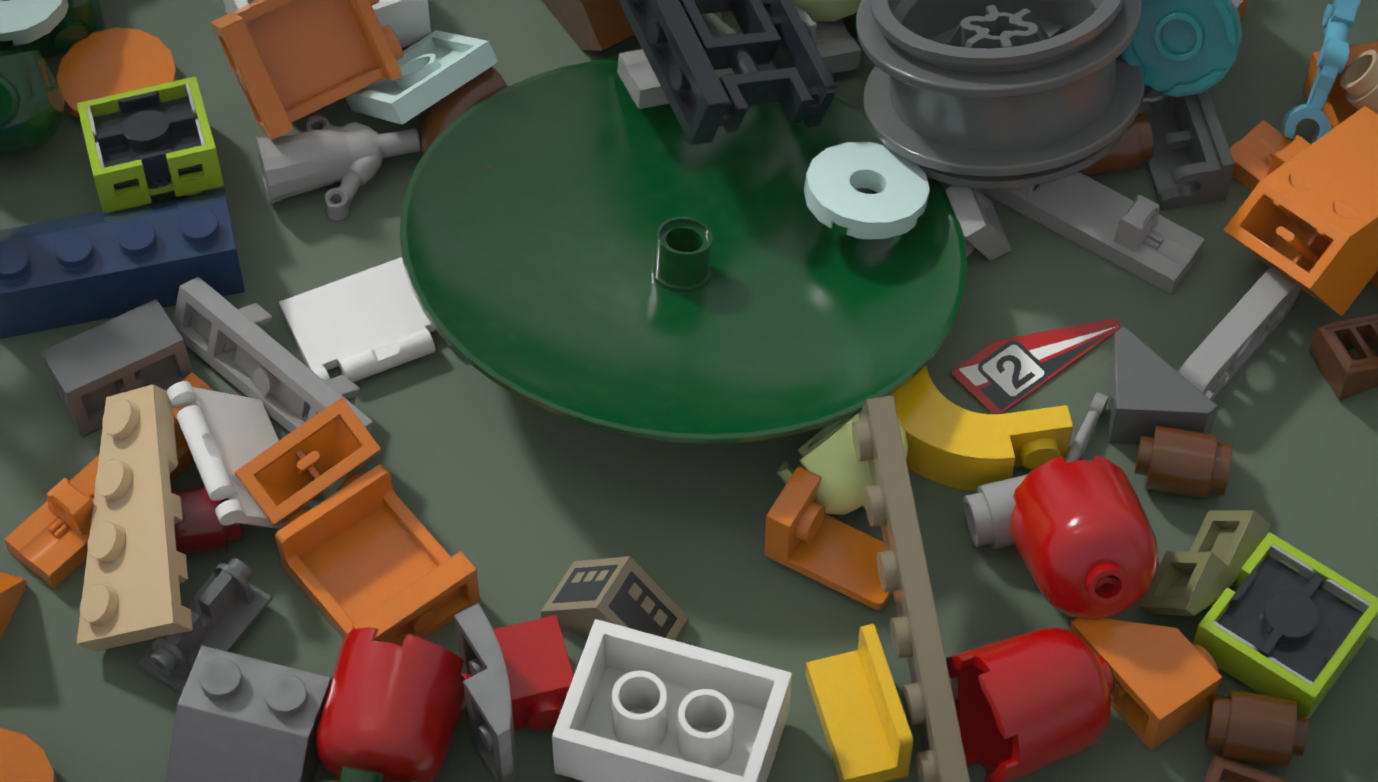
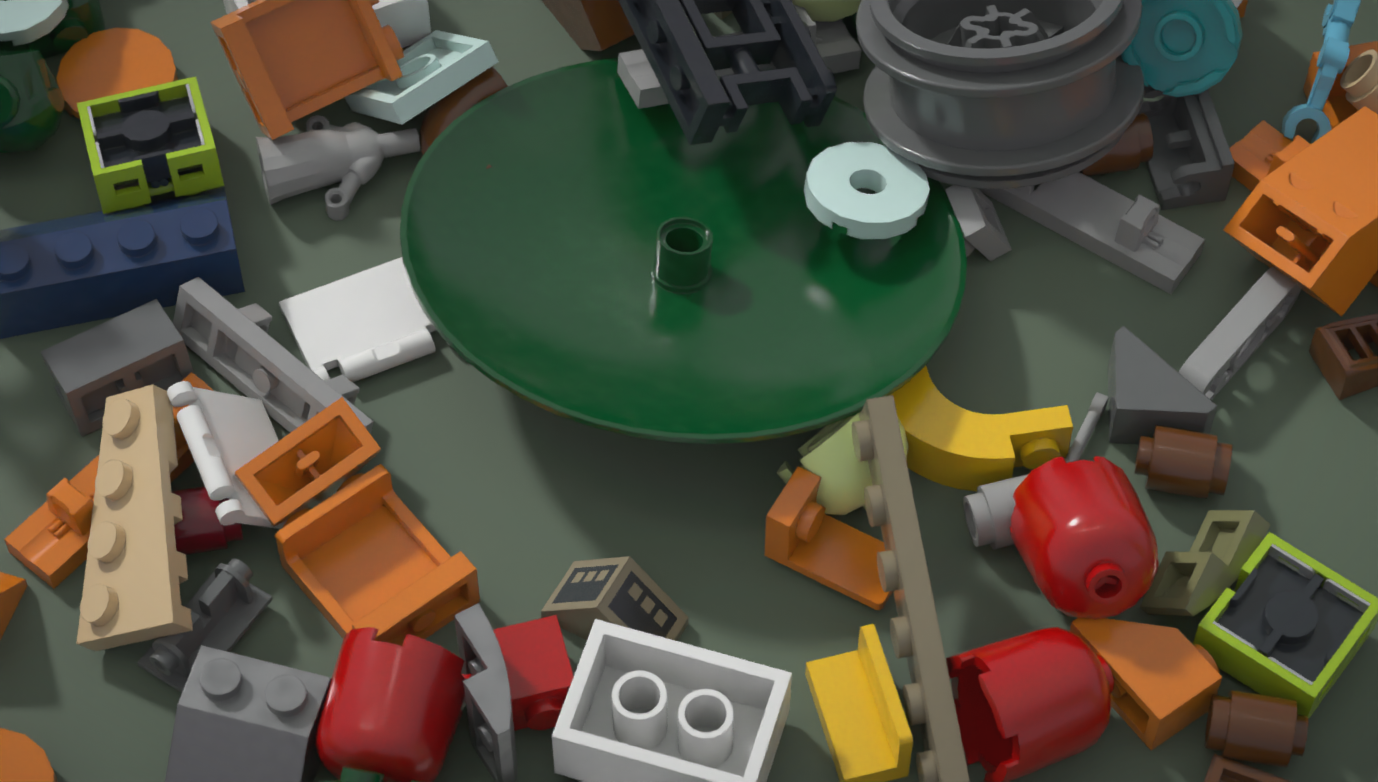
(1020, 364): sticker -> none

